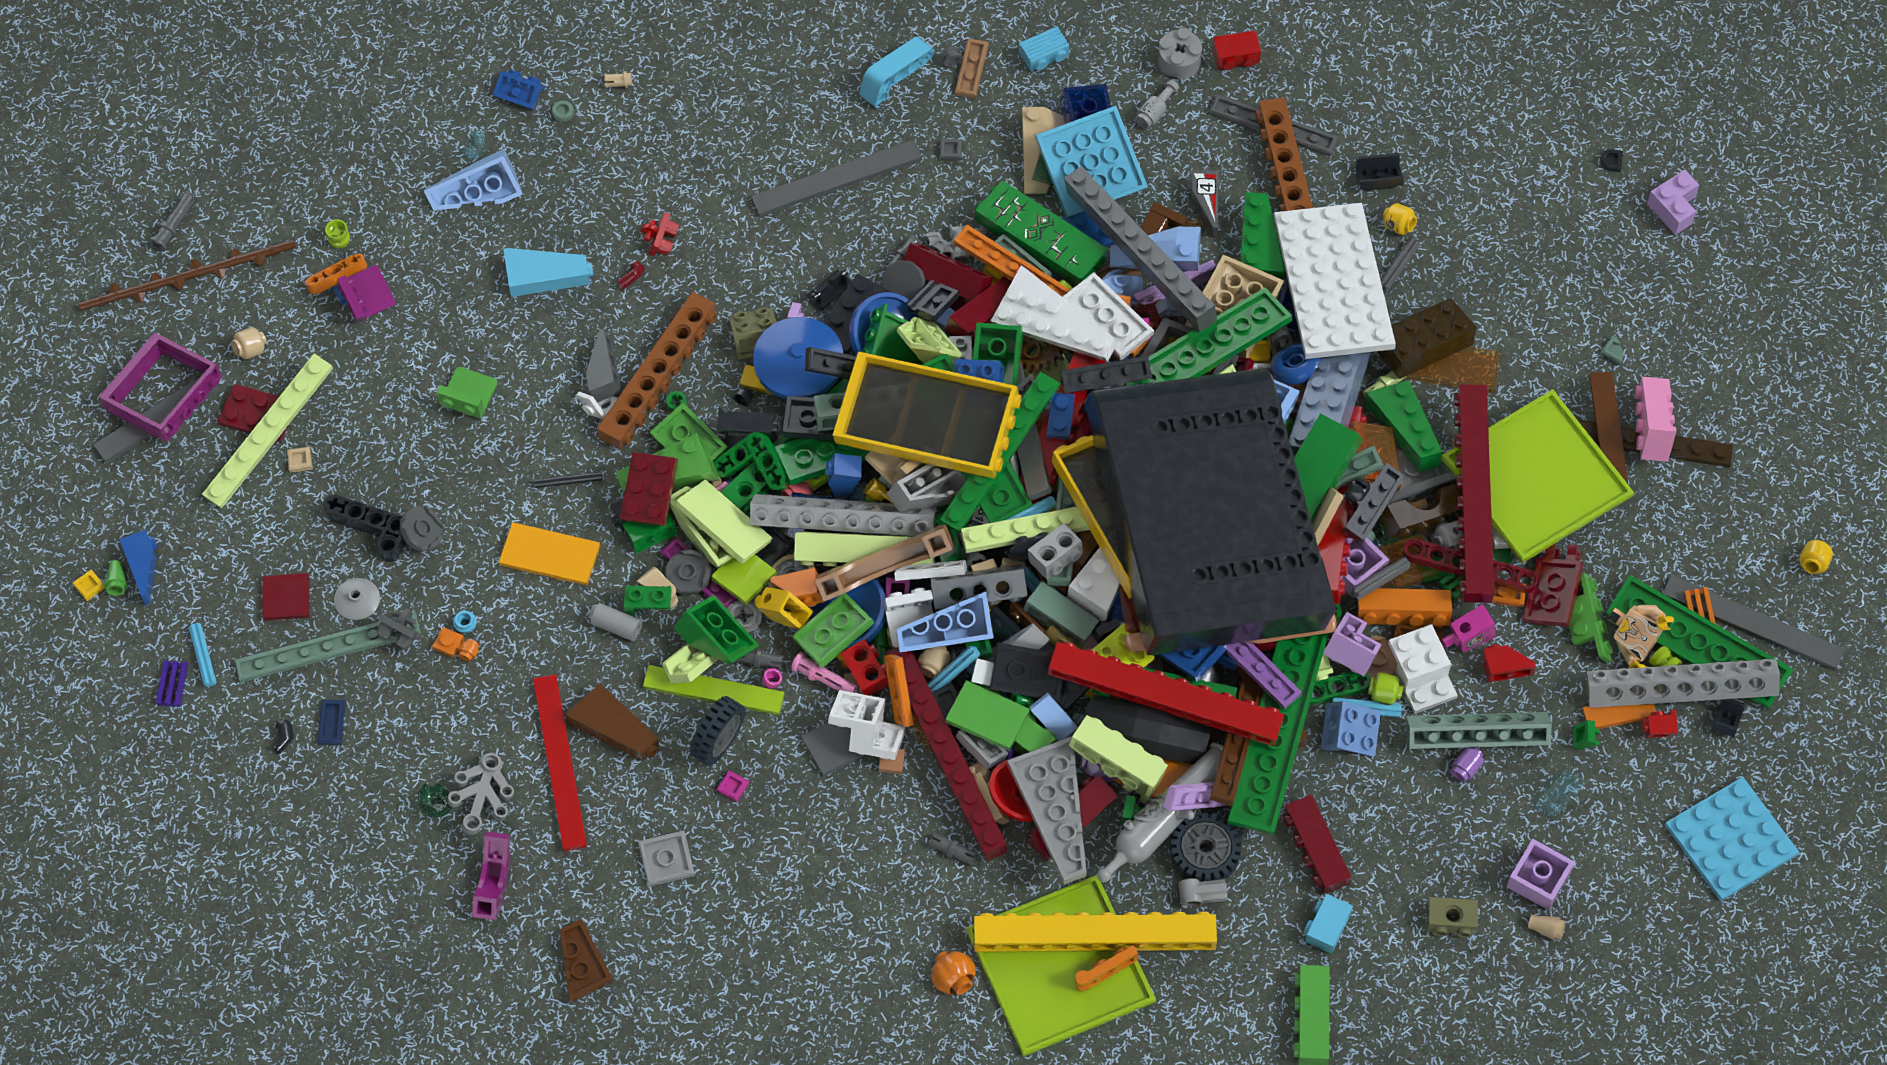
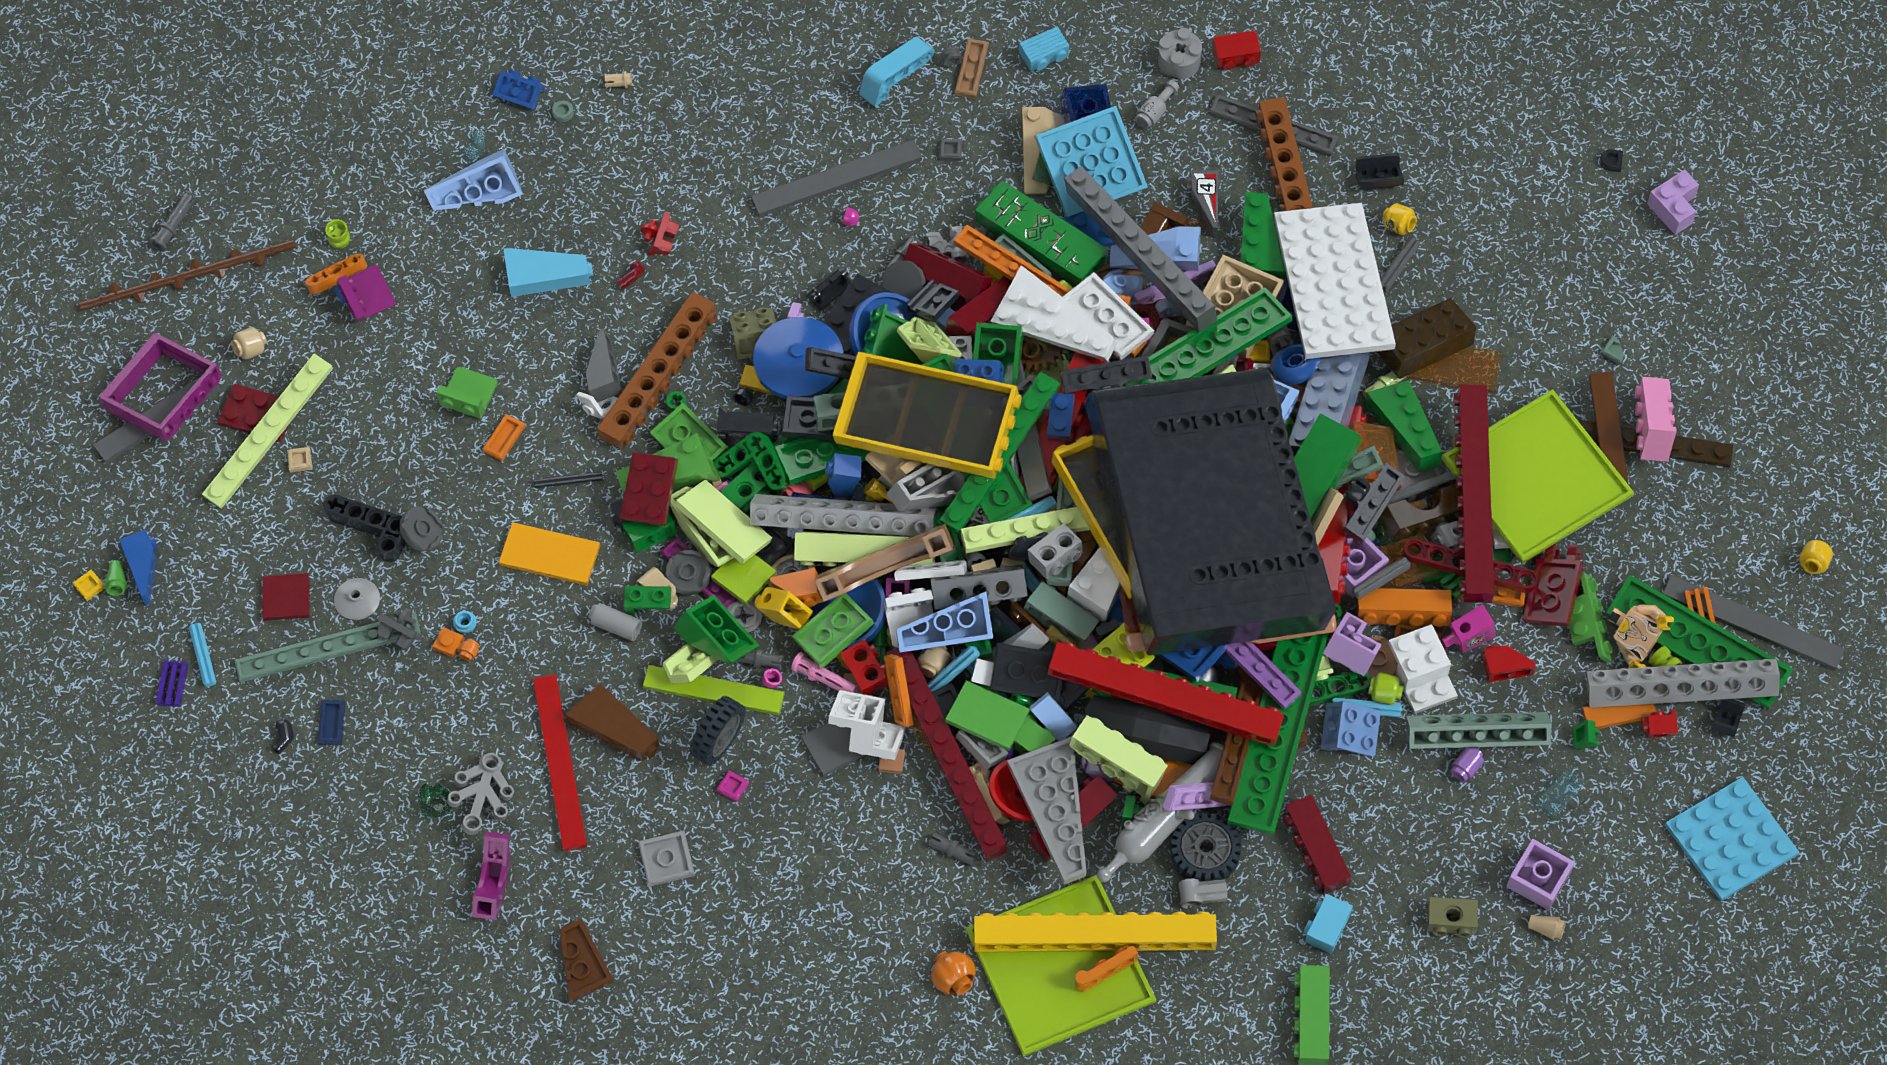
(504, 437): none -> orange tile
(851, 217): none -> dark pink hinge

